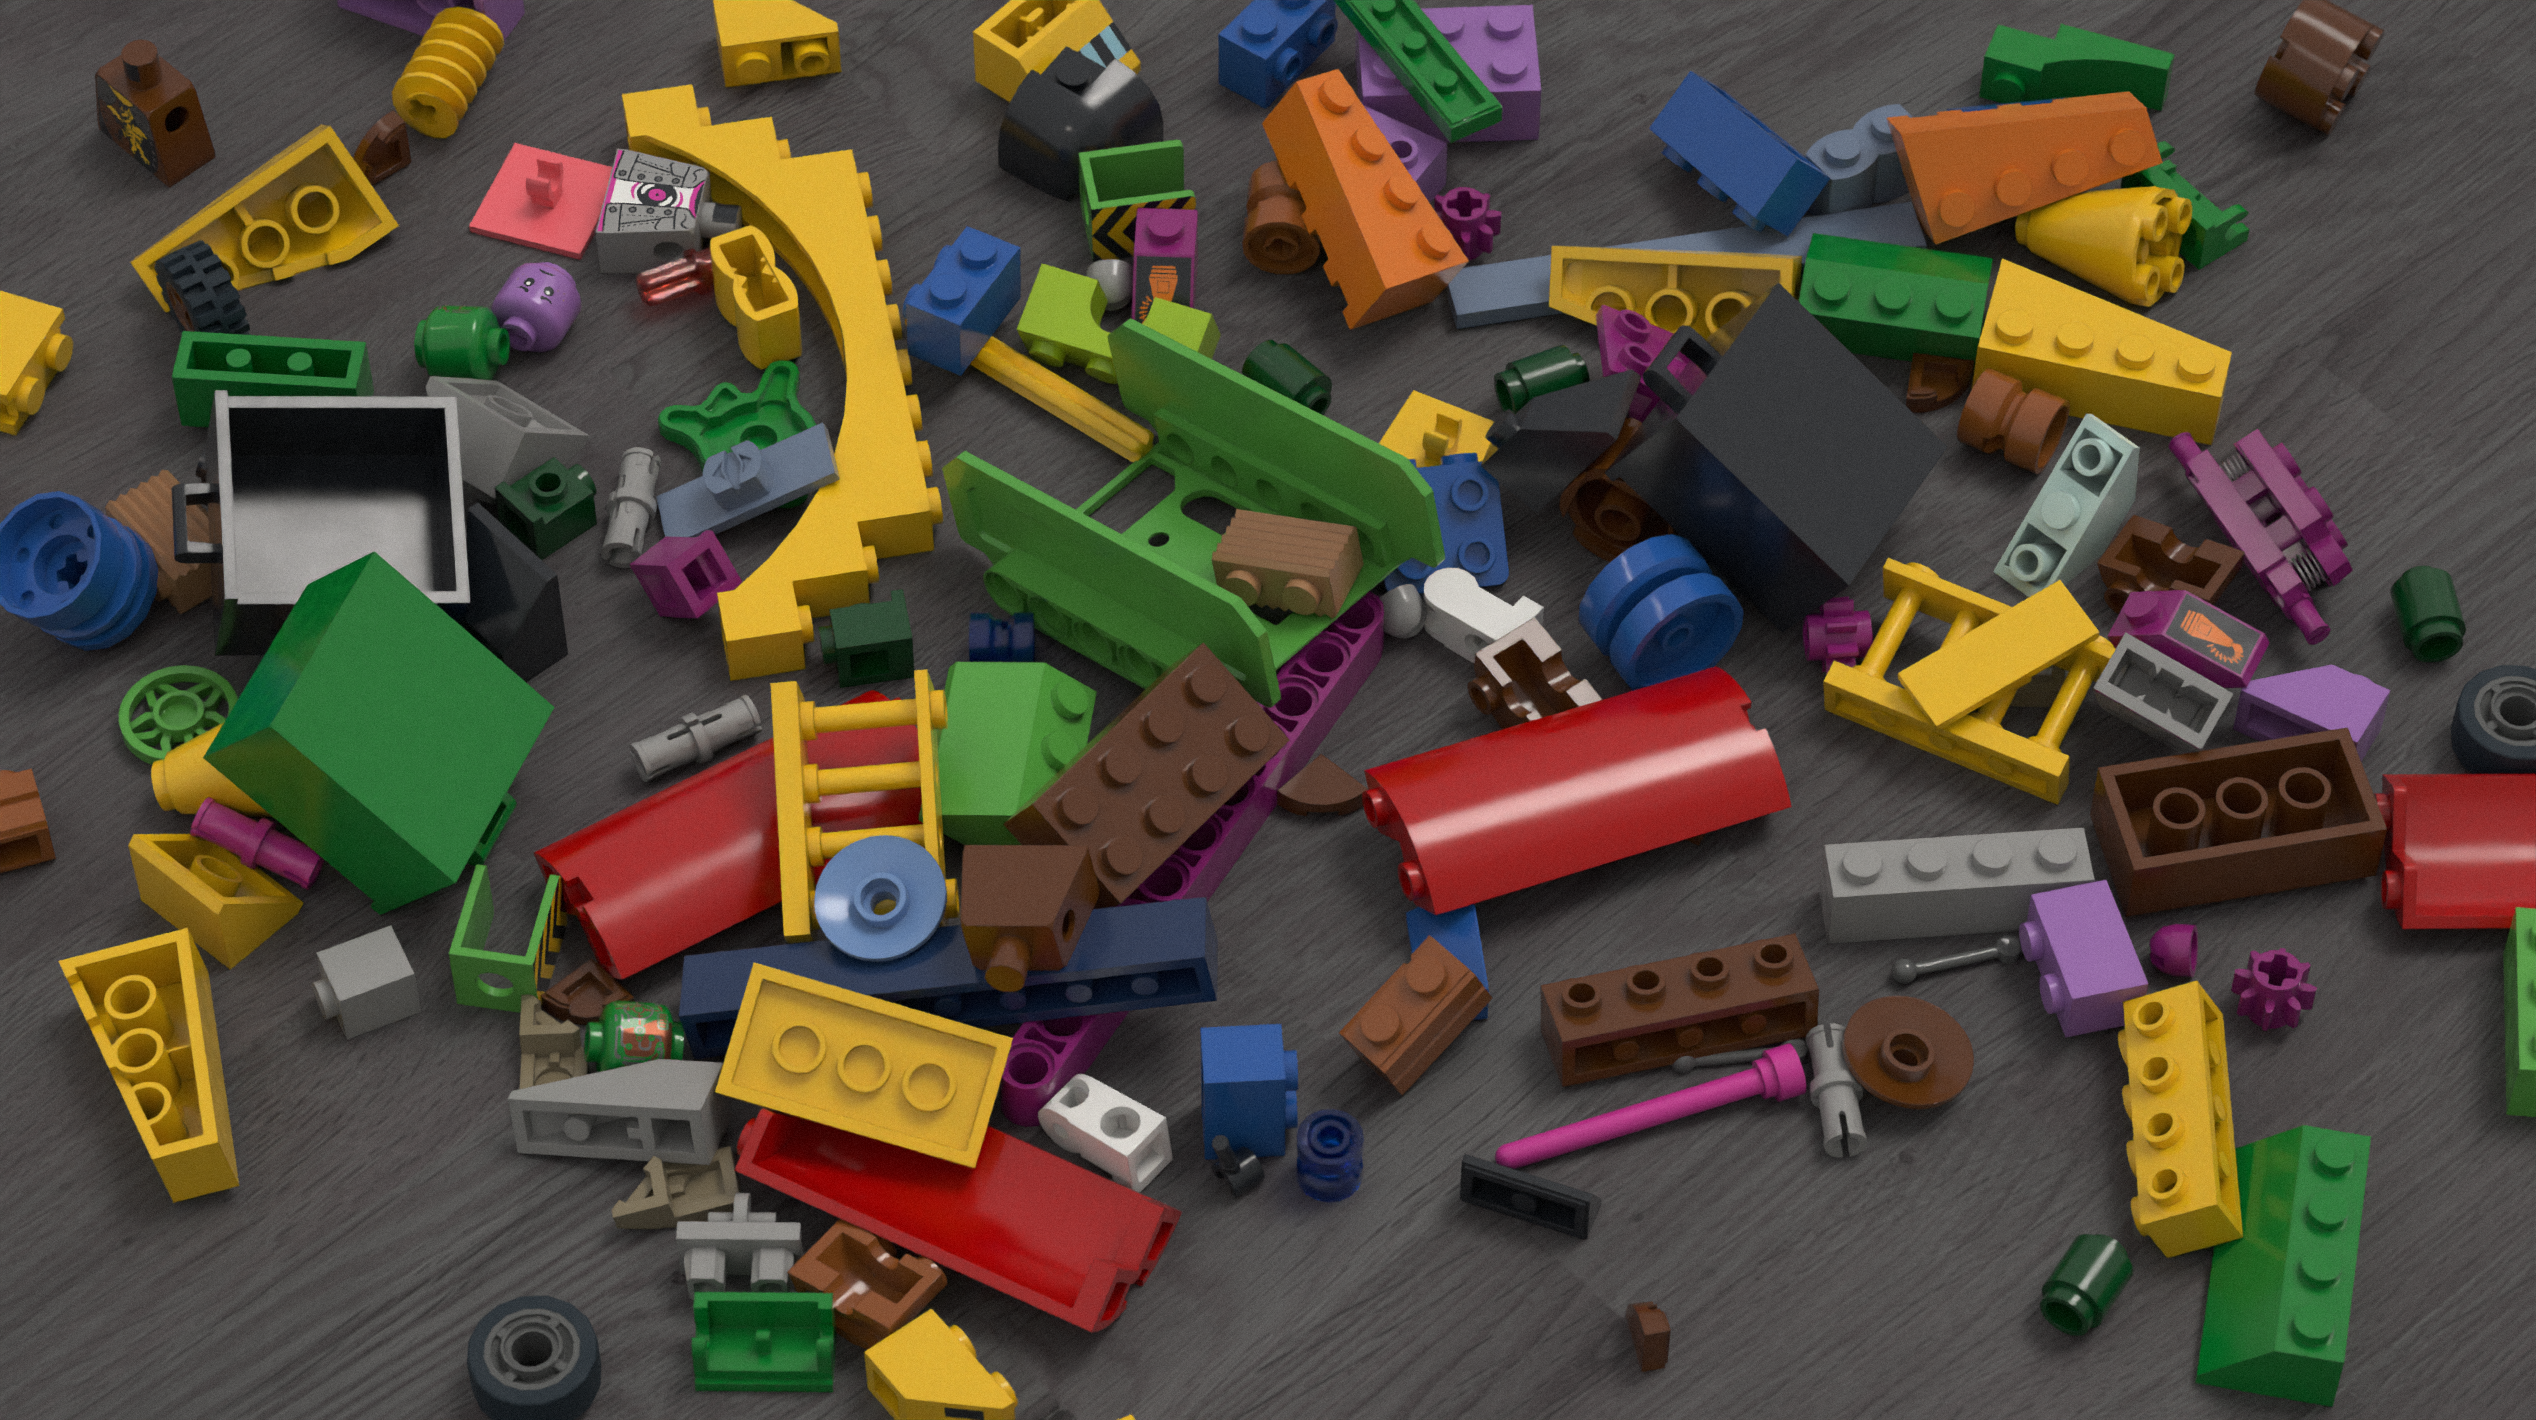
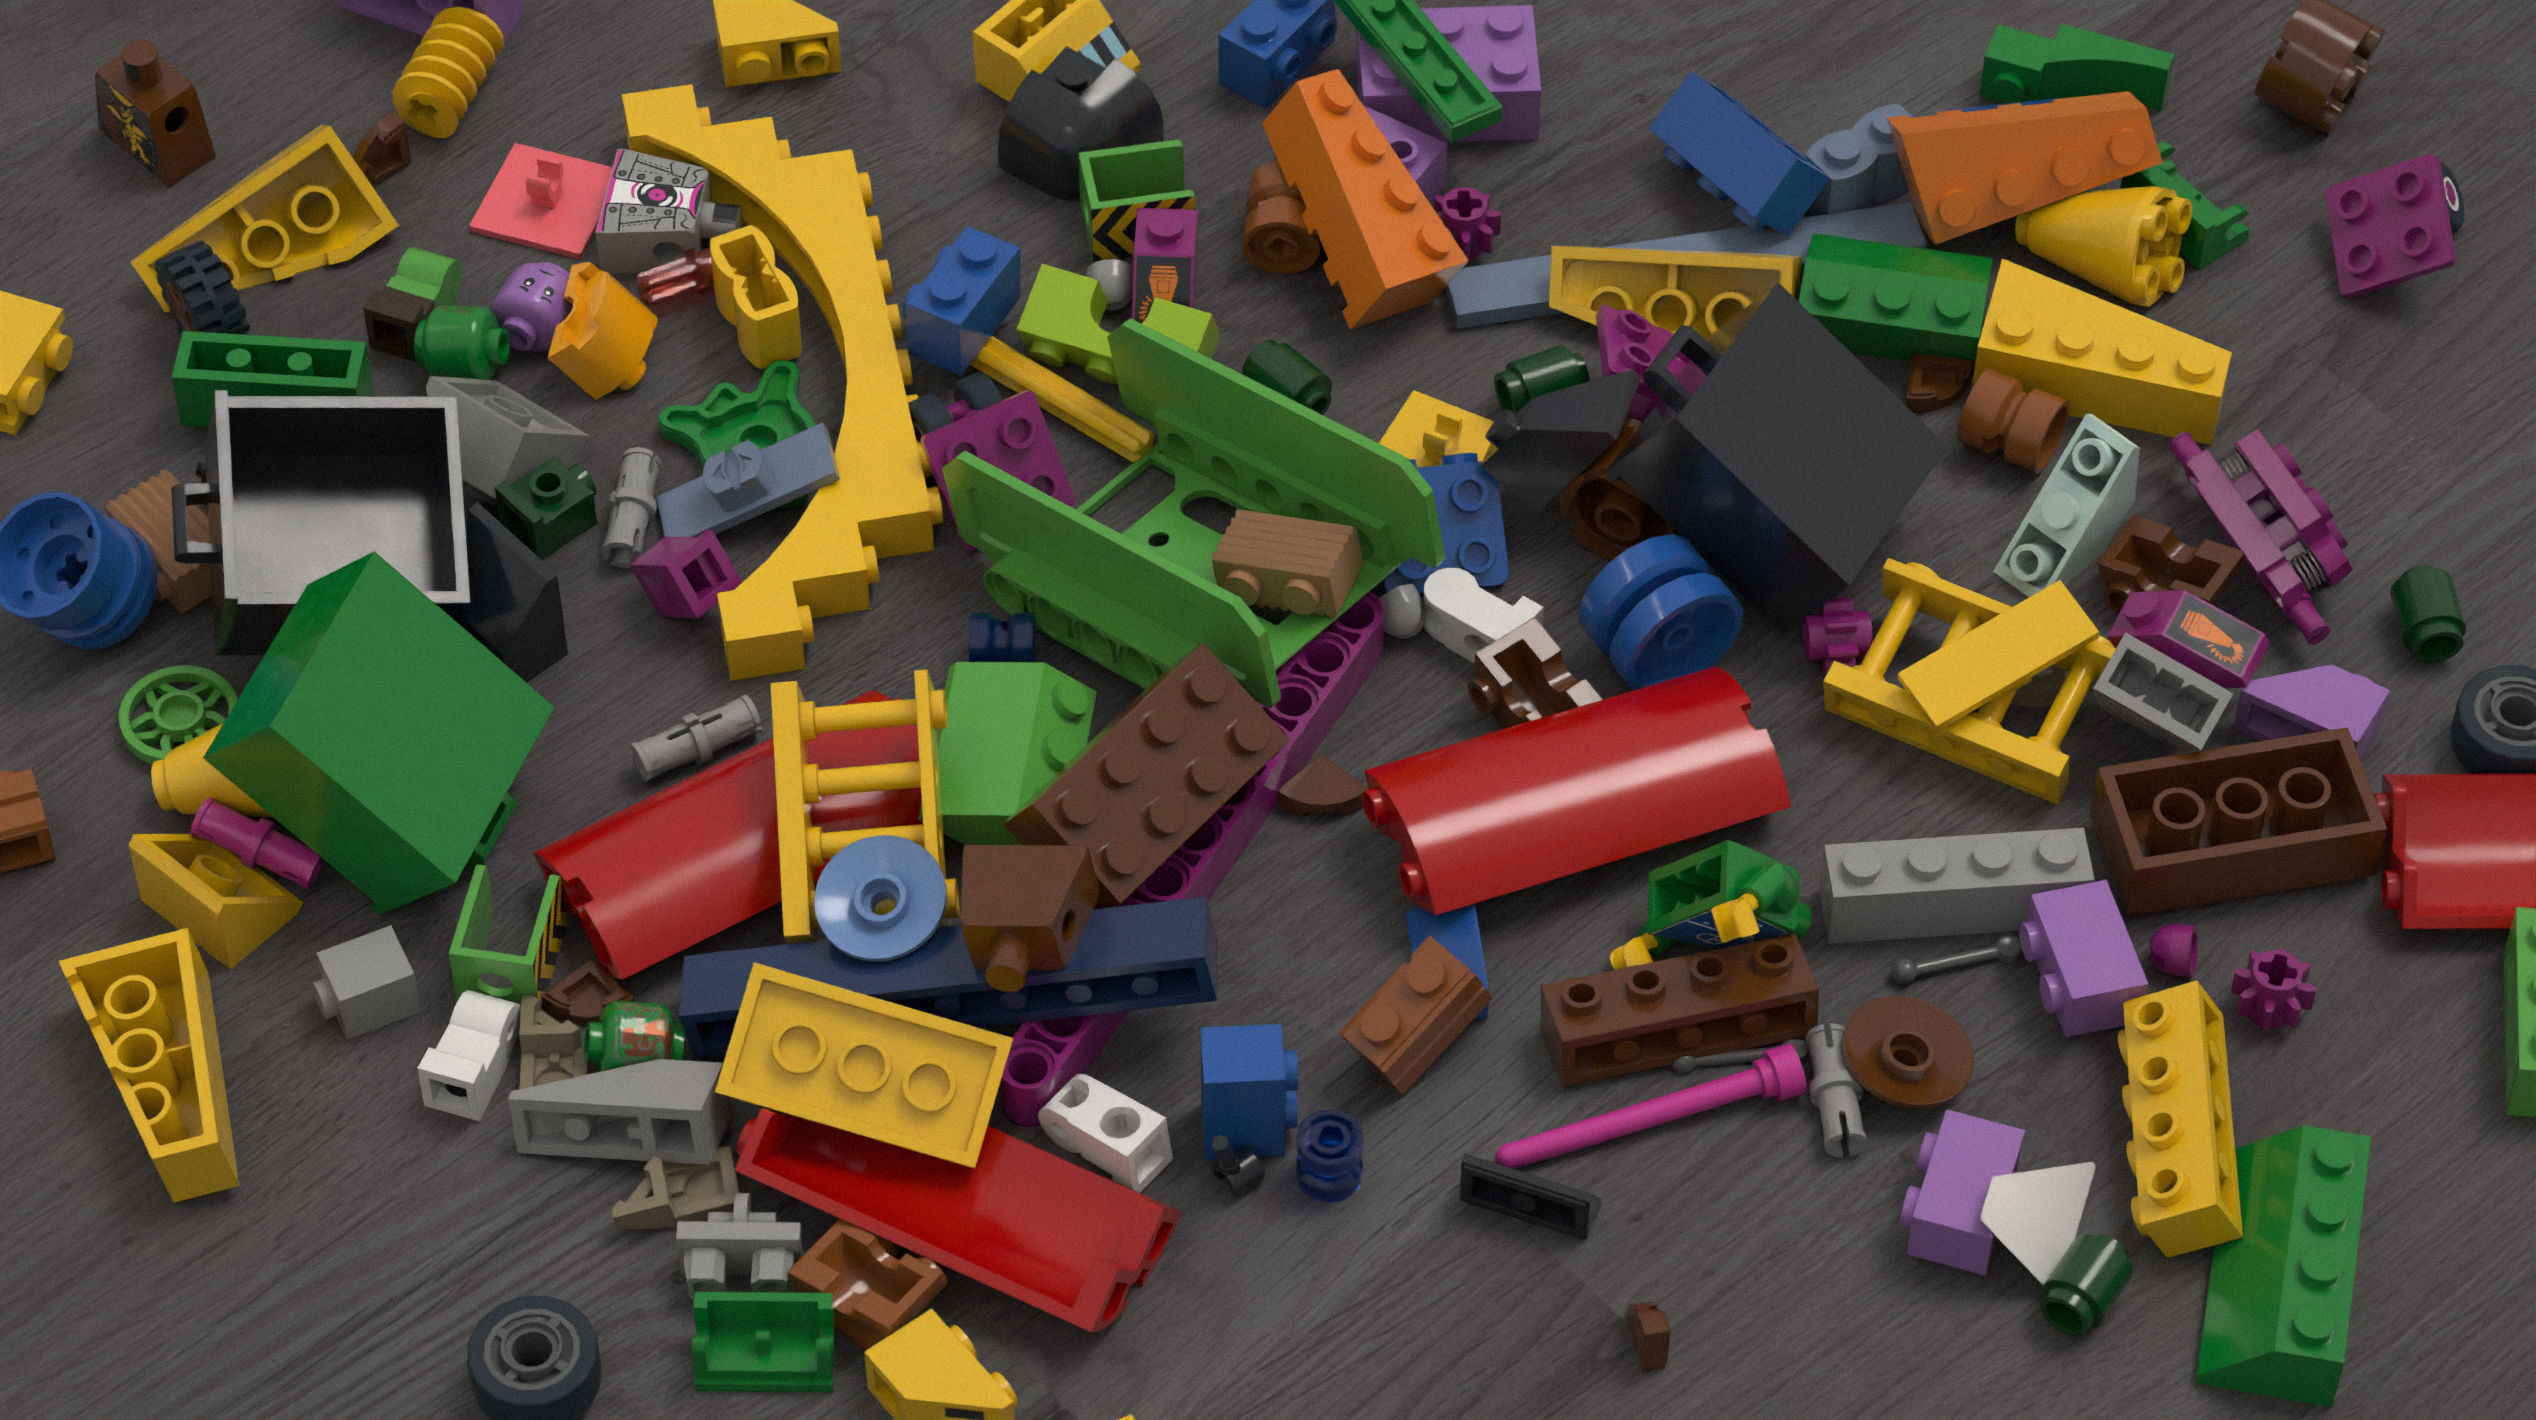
(419, 286): none -> leg
(470, 1055): none -> white leg
(603, 334): none -> light orange cylinder
(869, 642): dark green brick -> none
(997, 430): none -> magenta plate
(1717, 902): none -> green torso
(1956, 1182): none -> medium lavender brick
(2038, 1213): none -> white sticker
(2394, 224): none -> magenta plate

